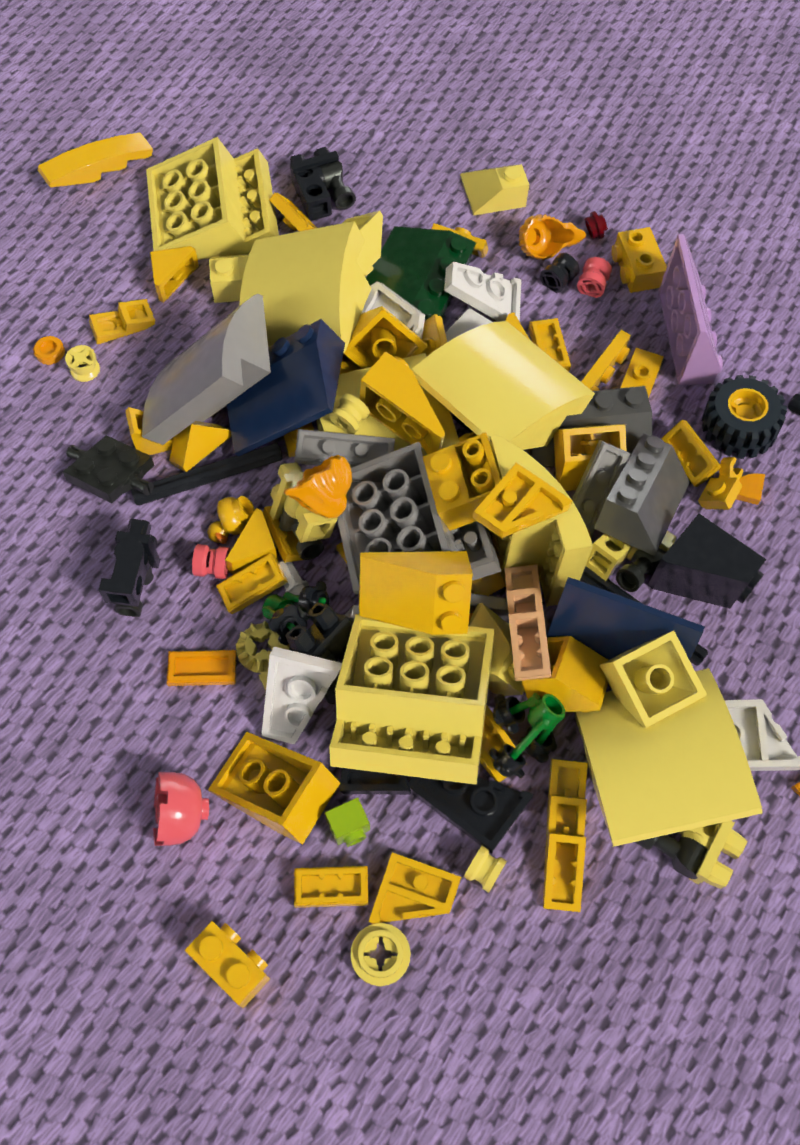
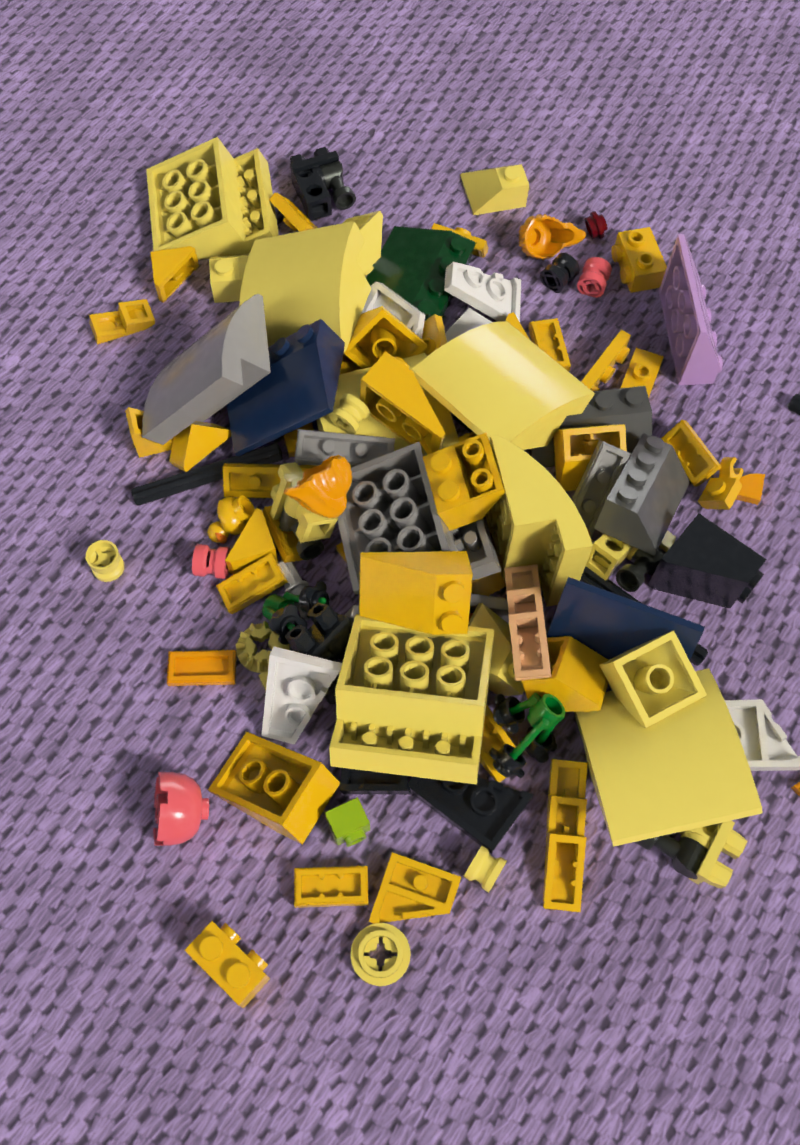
(49, 350): light orange tile -> none
(82, 356): light yellow wheel -> none
(90, 160): yellow slope -> none
(101, 554): none -> light yellow wheel
(109, 469): pearl dark grey plate -> none
(134, 558): black hips -> none
(252, 479): none -> yellow plate
(519, 503): yellow wing -> none
(743, 416): black wheel -> none

